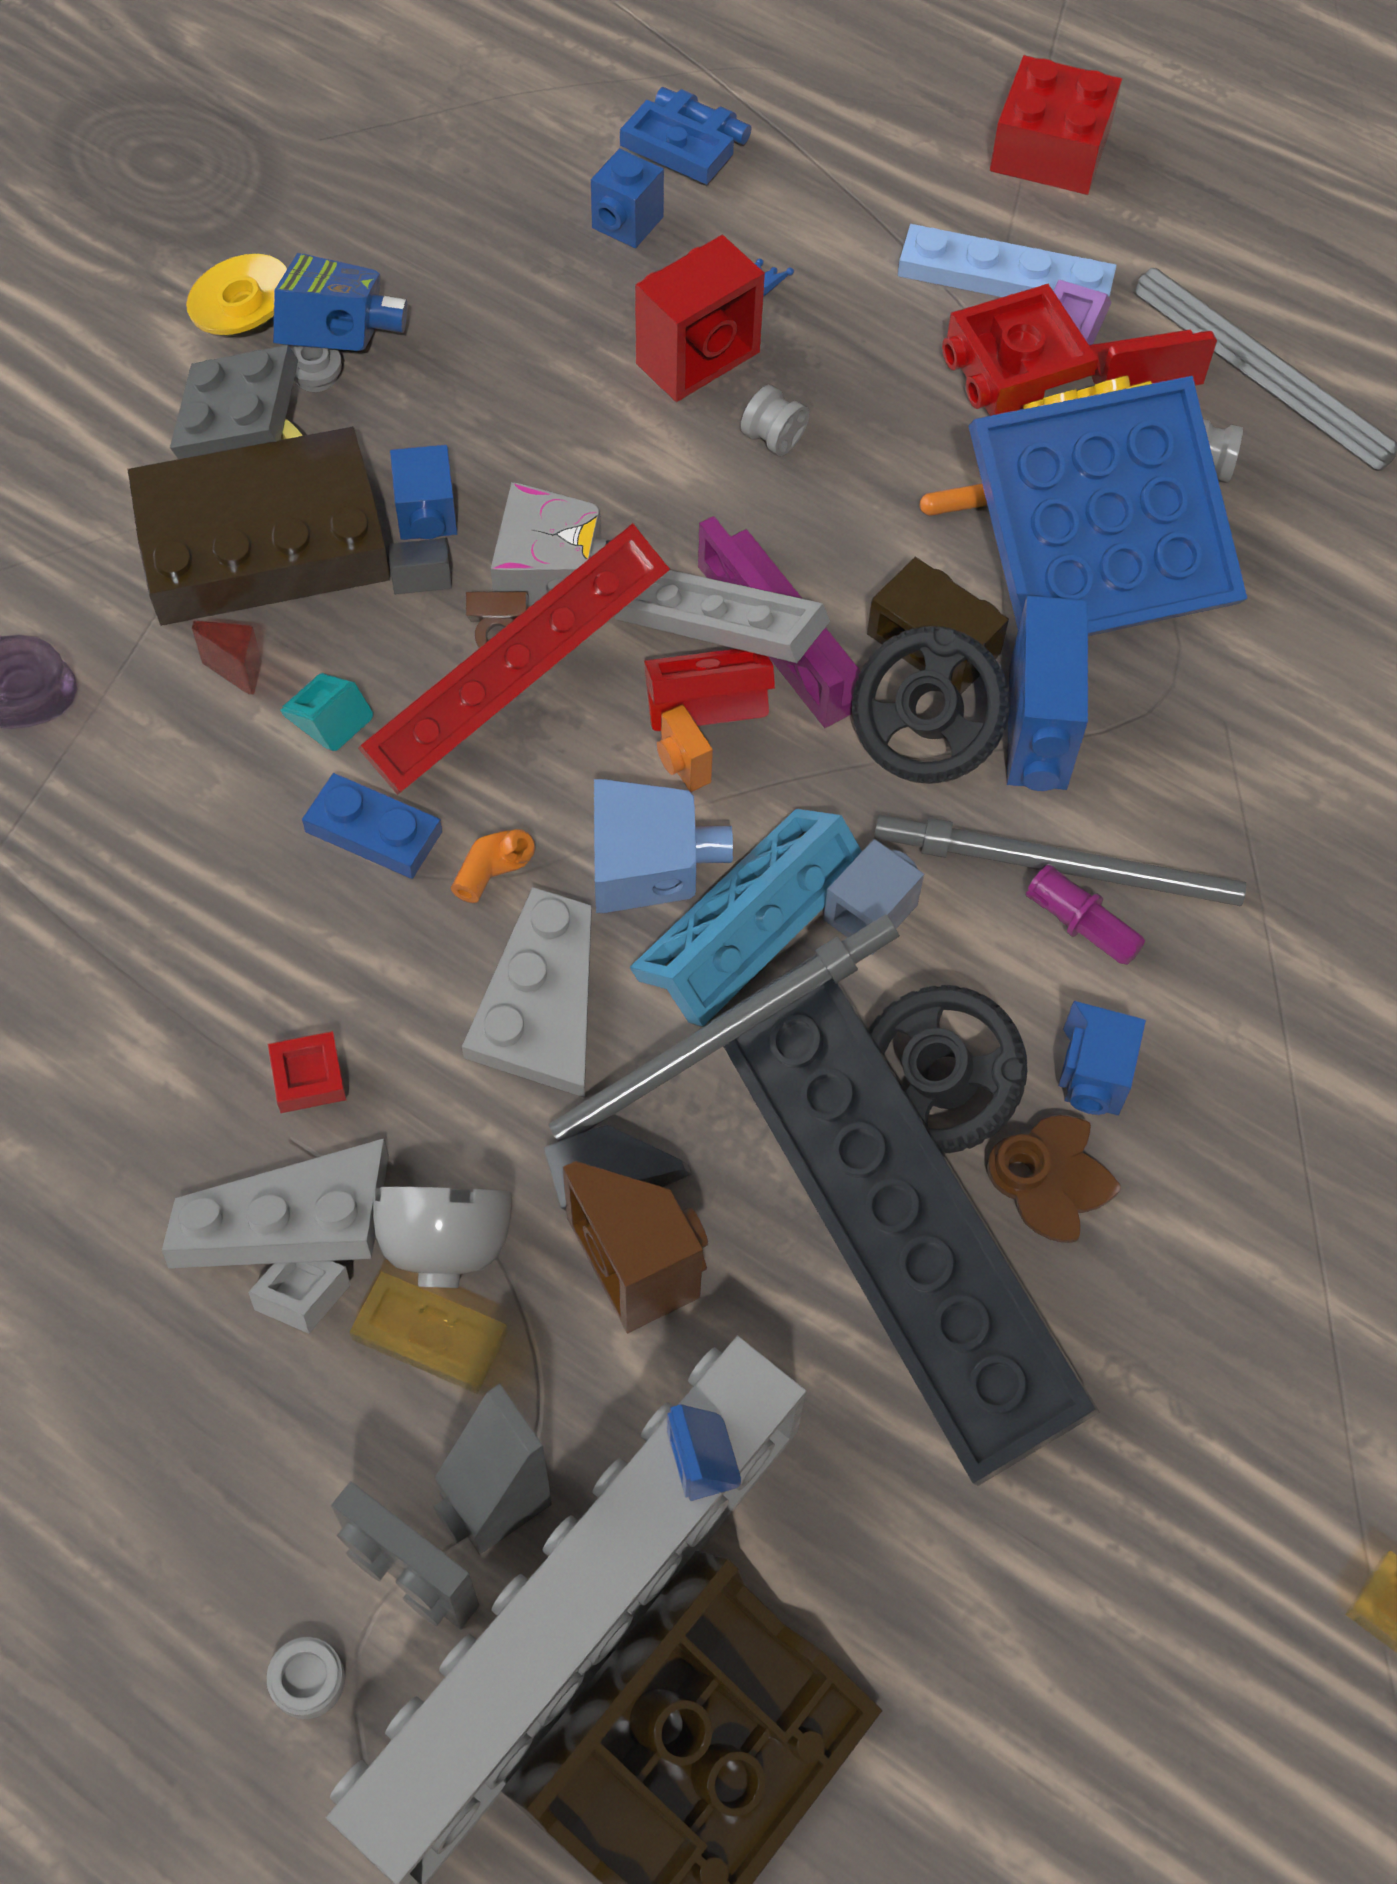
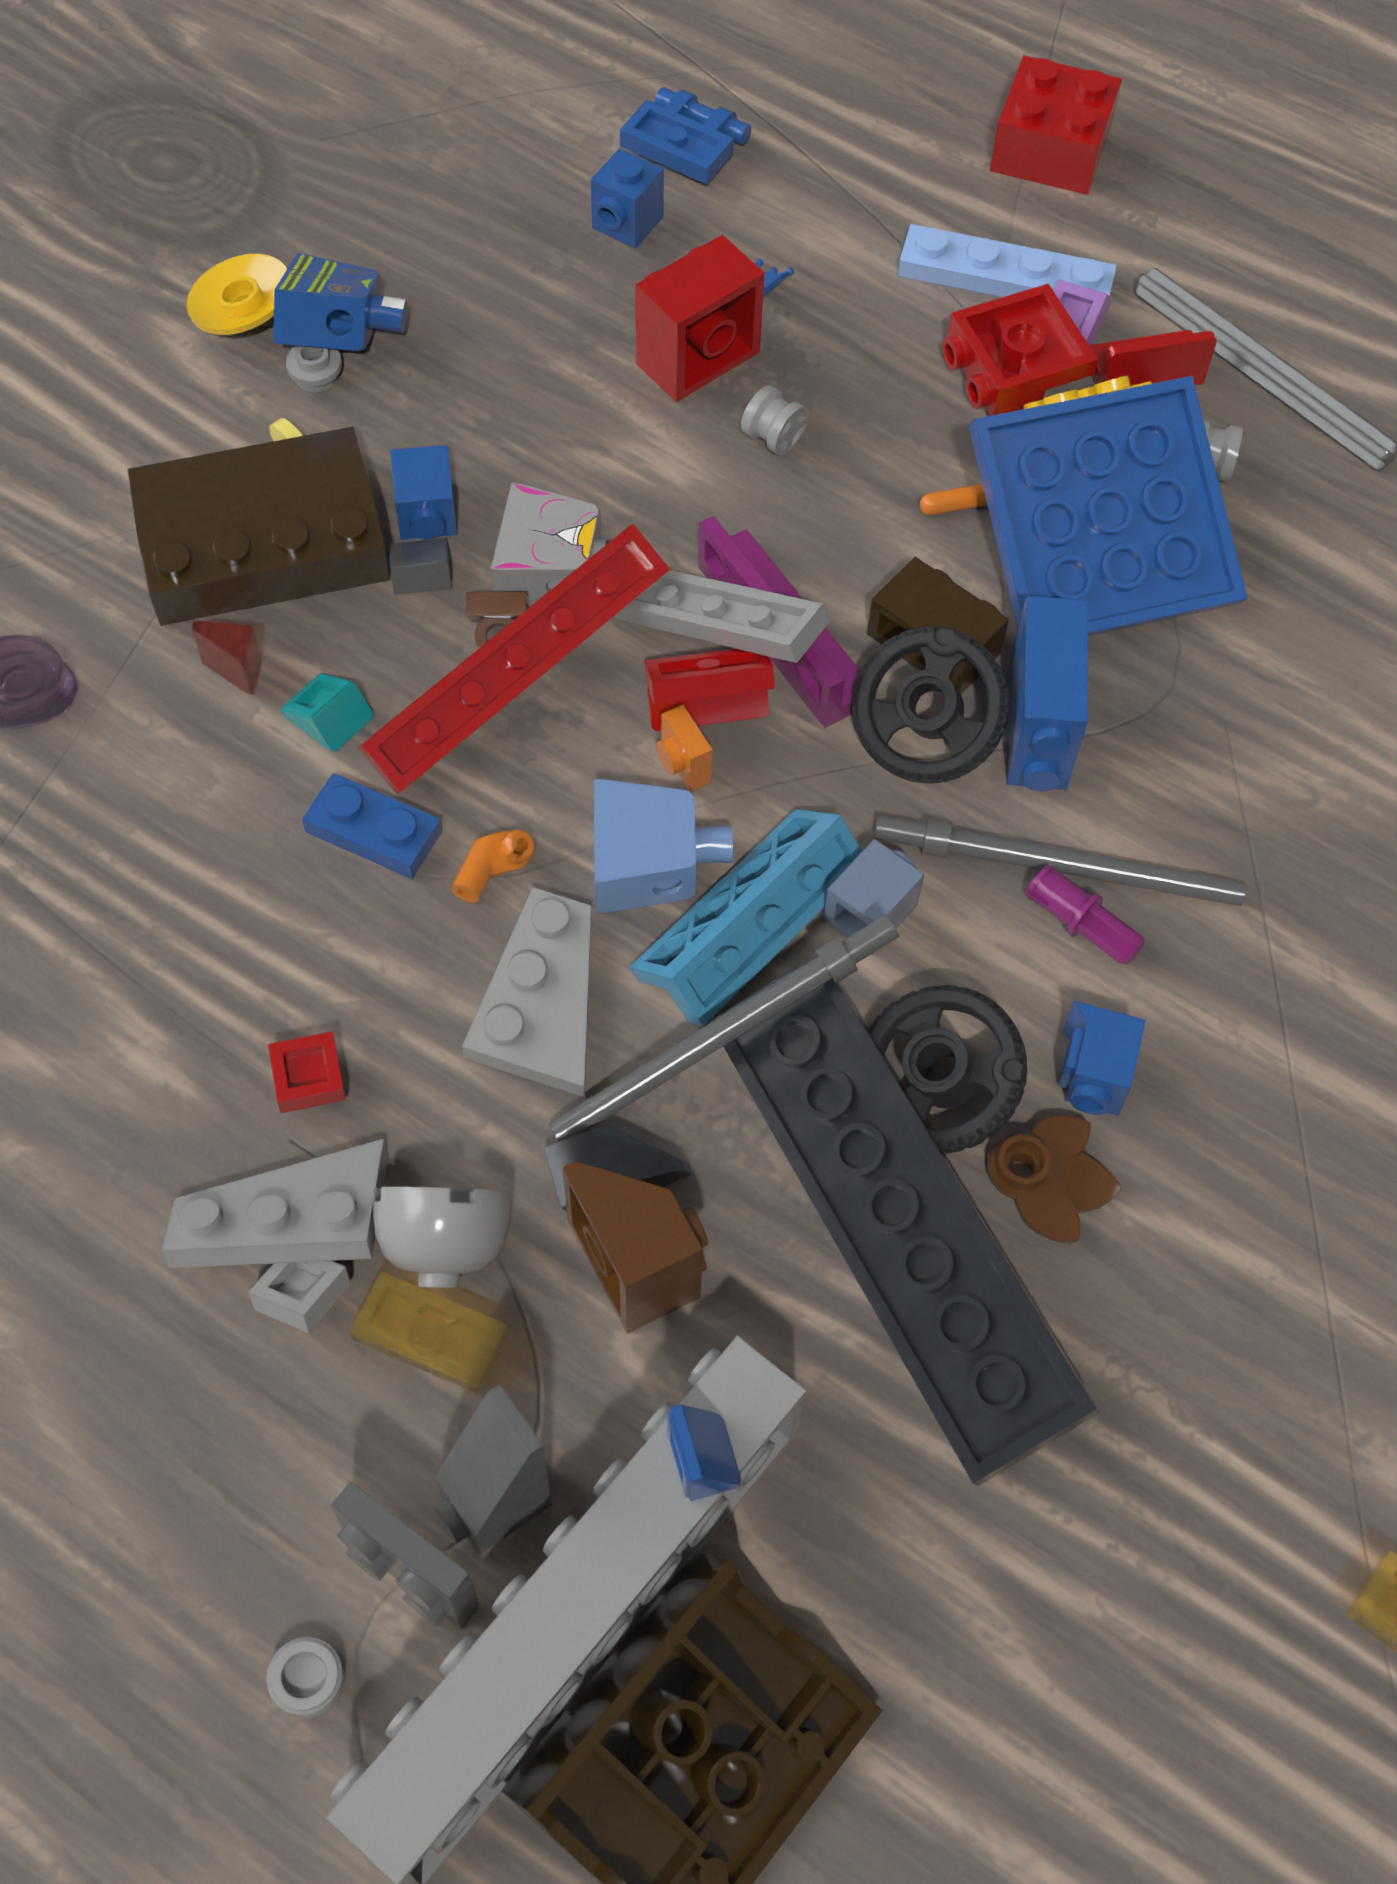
(234, 402): dark grey plate -> none

